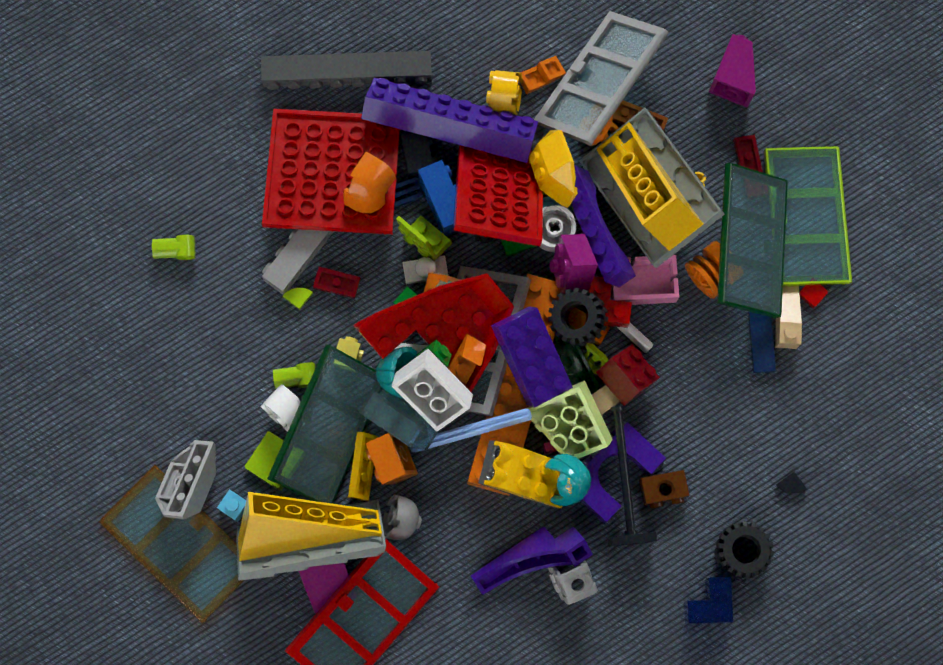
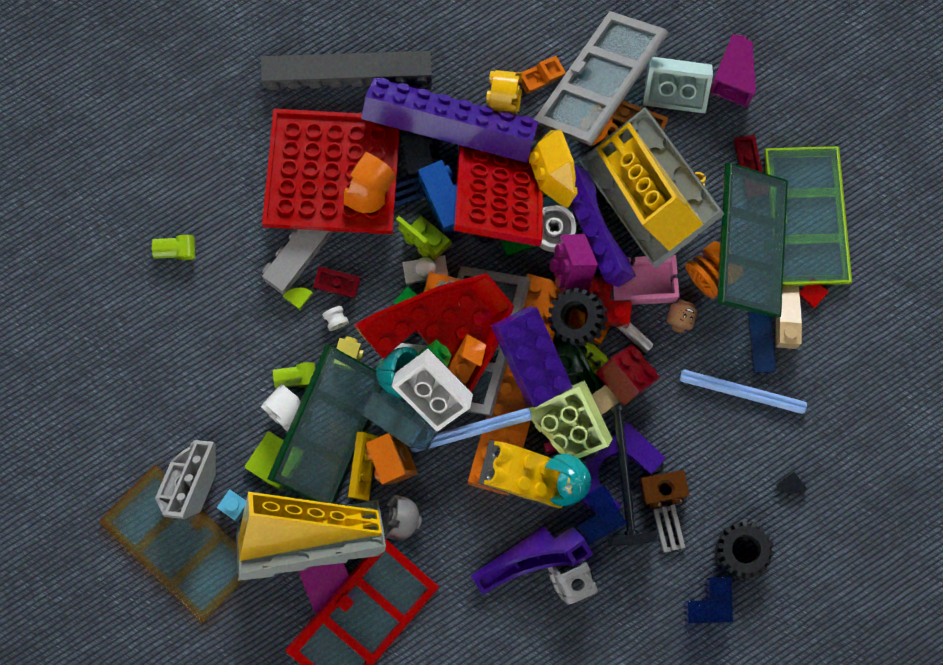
(335, 318): none -> white wheel
(606, 518): none -> clear blue brick
(672, 508): none -> light grey tile
(677, 84): none -> light aqua slope
(682, 316): none -> medium nougat head
(743, 391): none -> light blue axle

